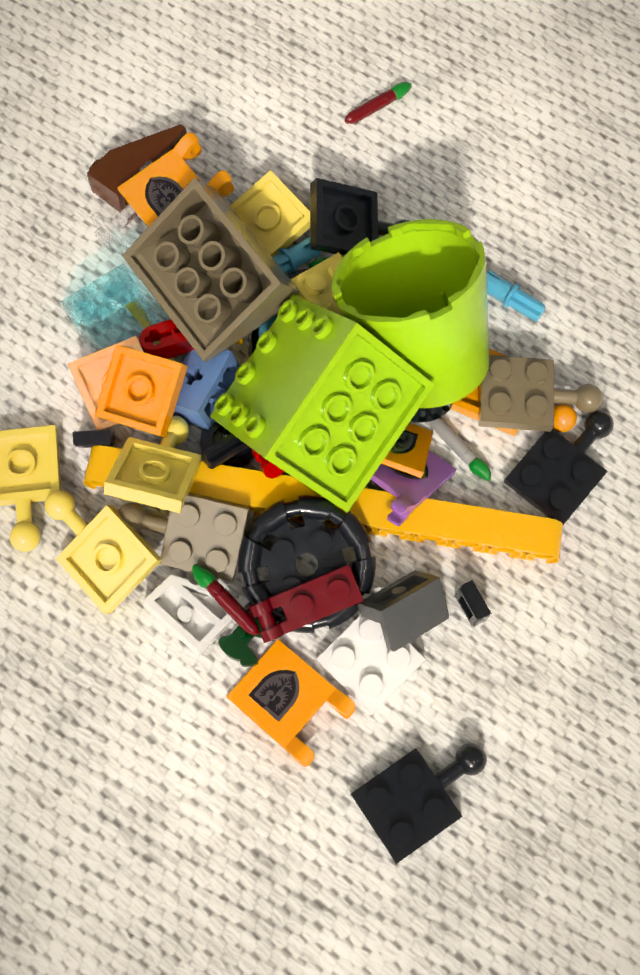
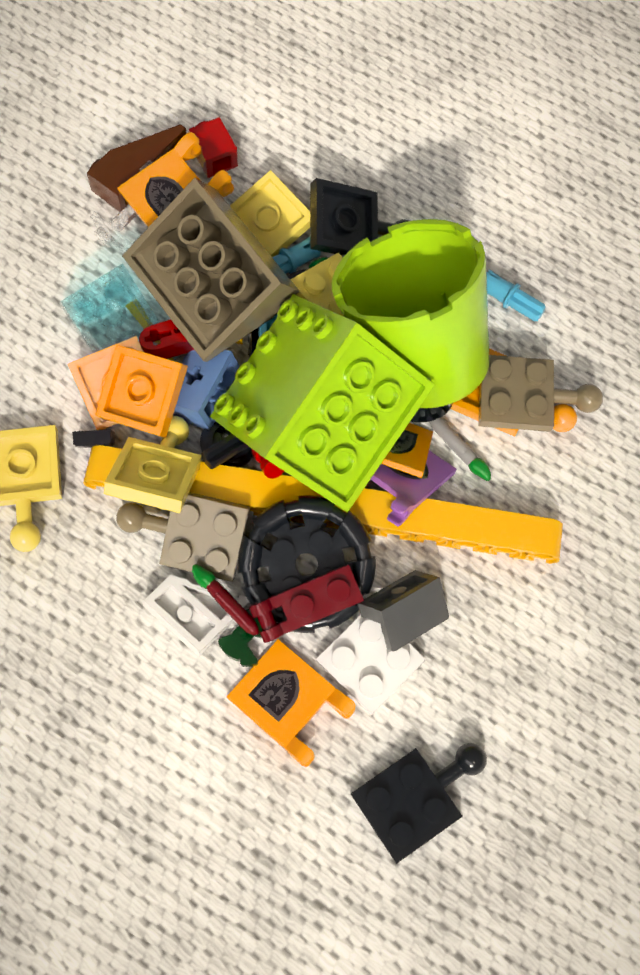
(106, 555): light yellow plate -> none
(217, 147): none -> red brick
(368, 108): dark red piece -> none
(472, 603): black tile -> none
(559, 474): black plate -> none

